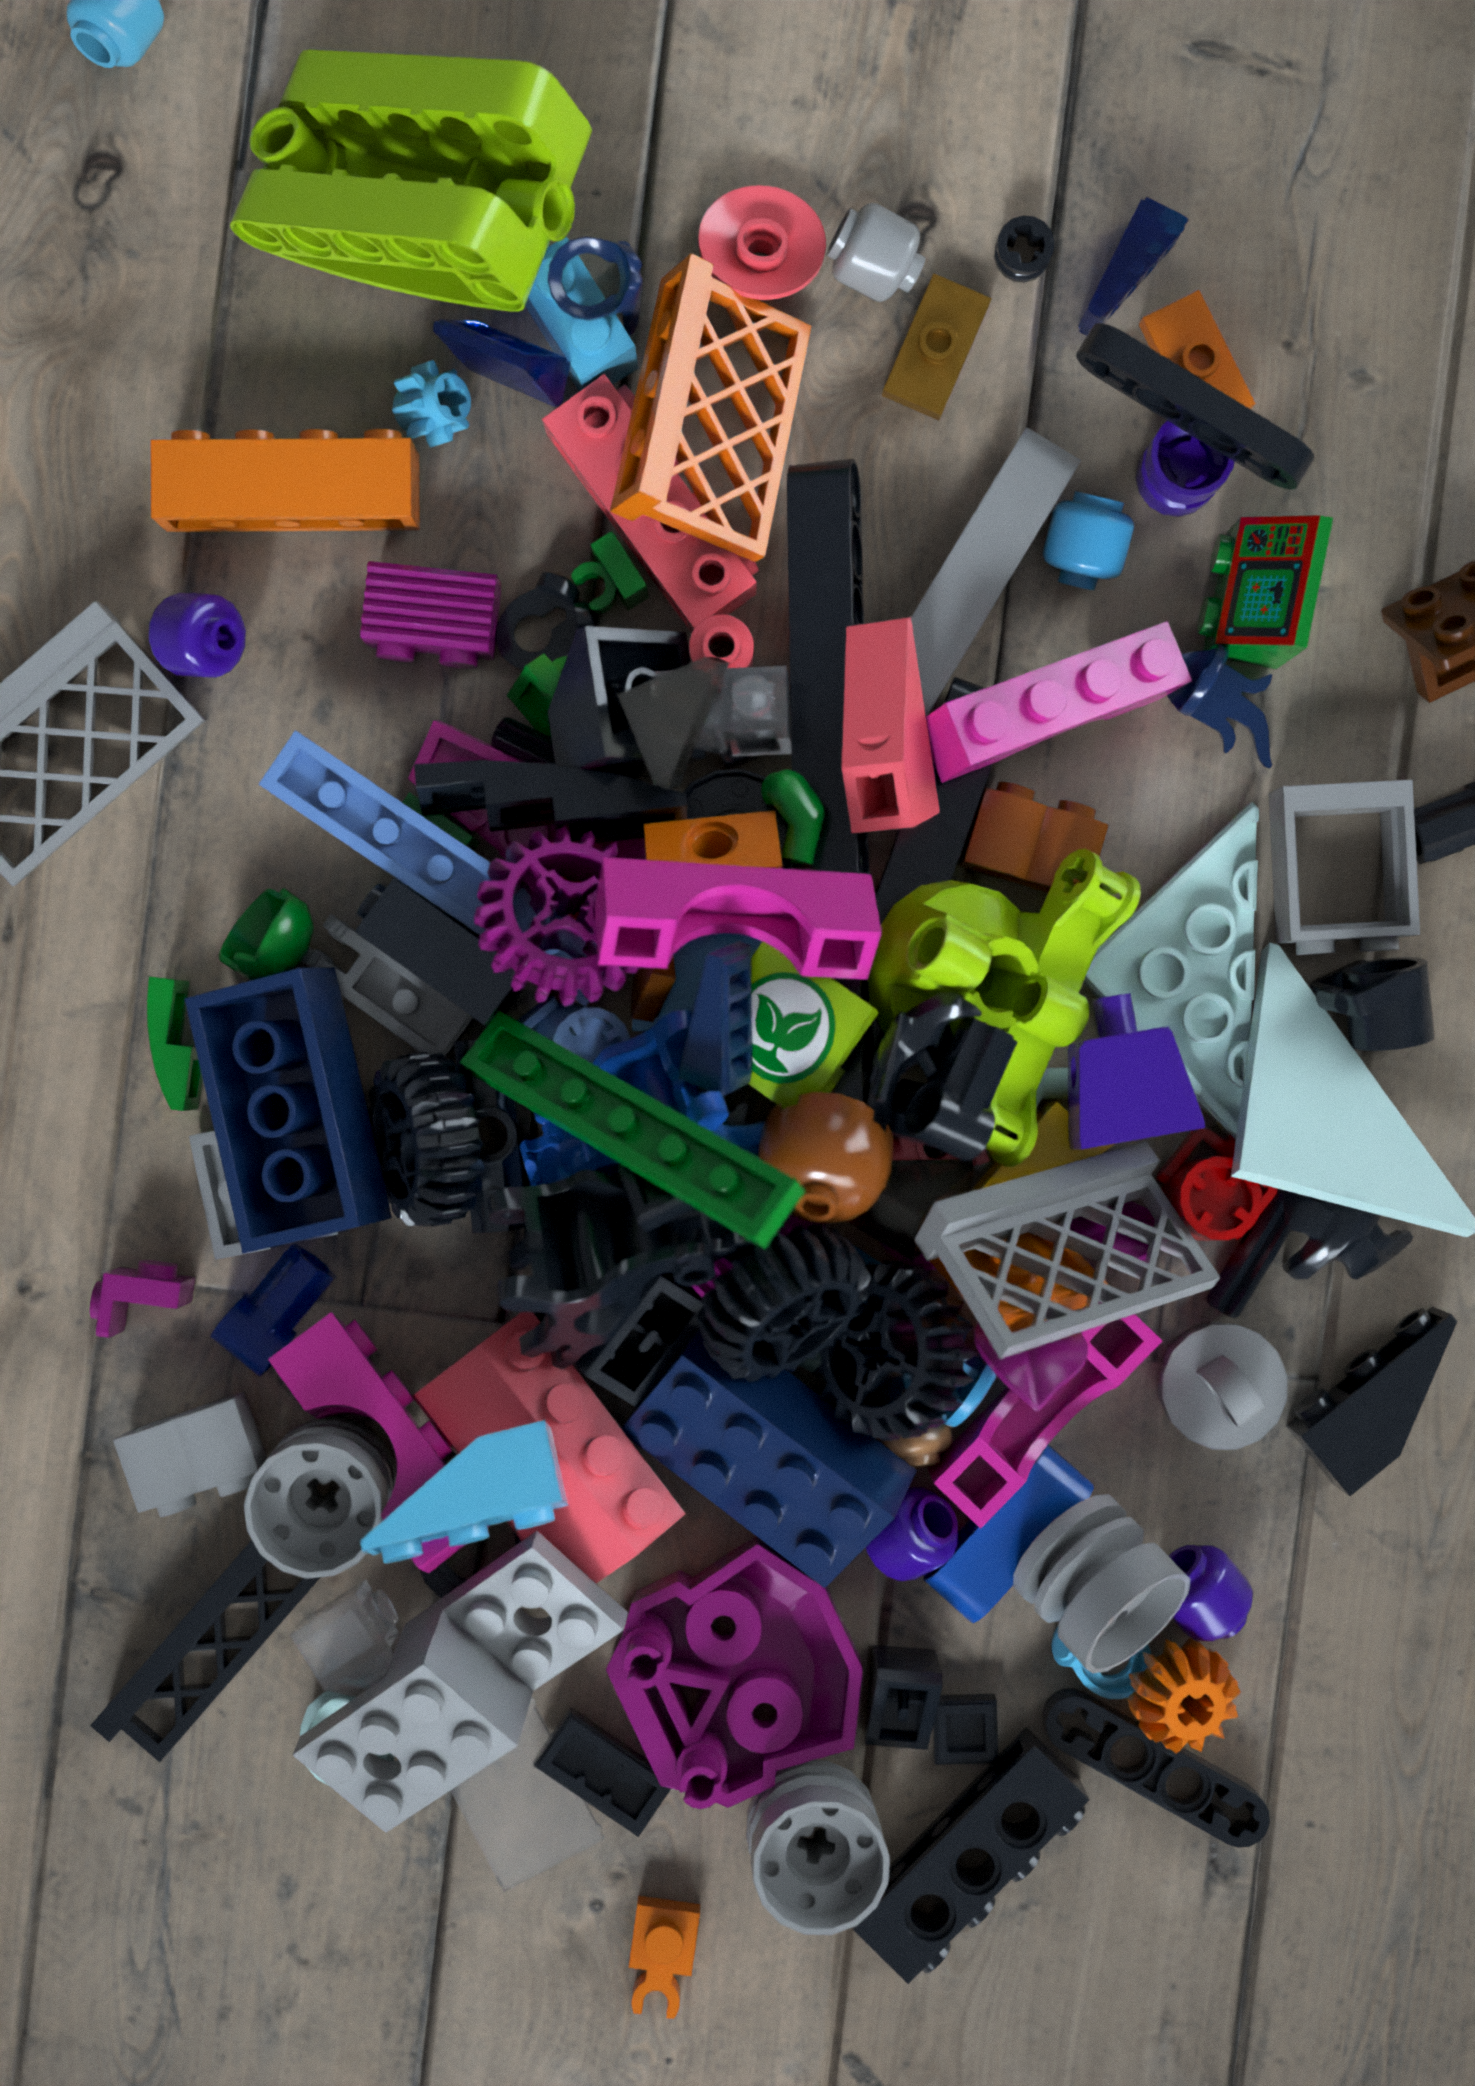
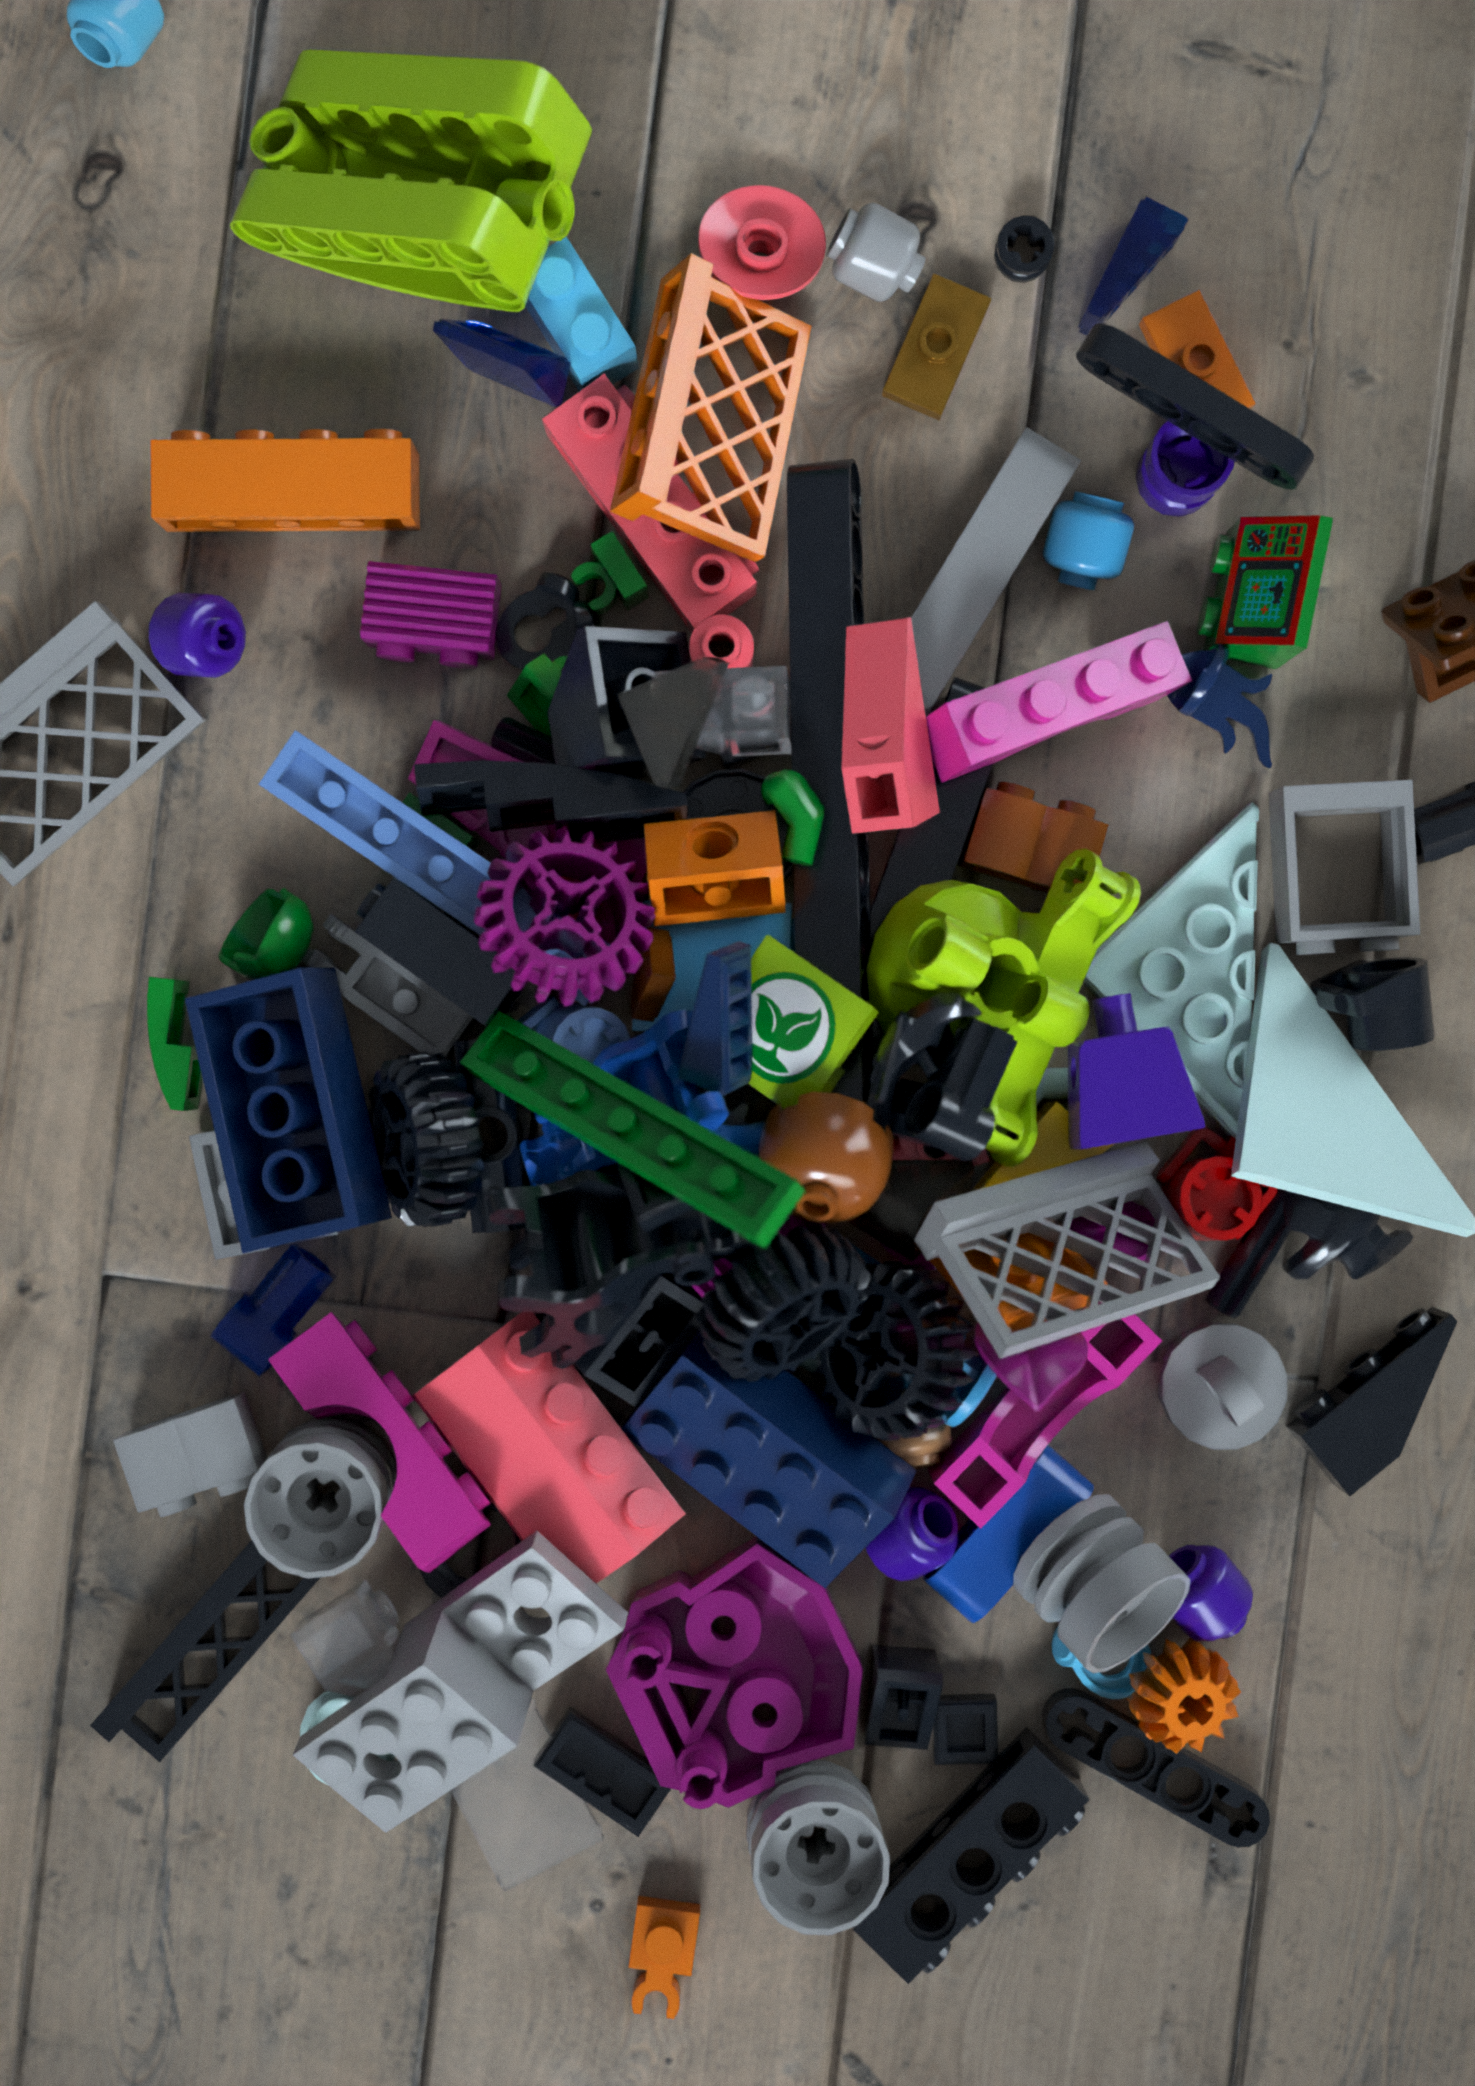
(151, 1284): magenta bracket -> none
(431, 403): medium azure gear -> none
(486, 1484): medium azure slope -> none
(631, 281): dark blue piece -> none
(812, 917): dark pink arch -> none

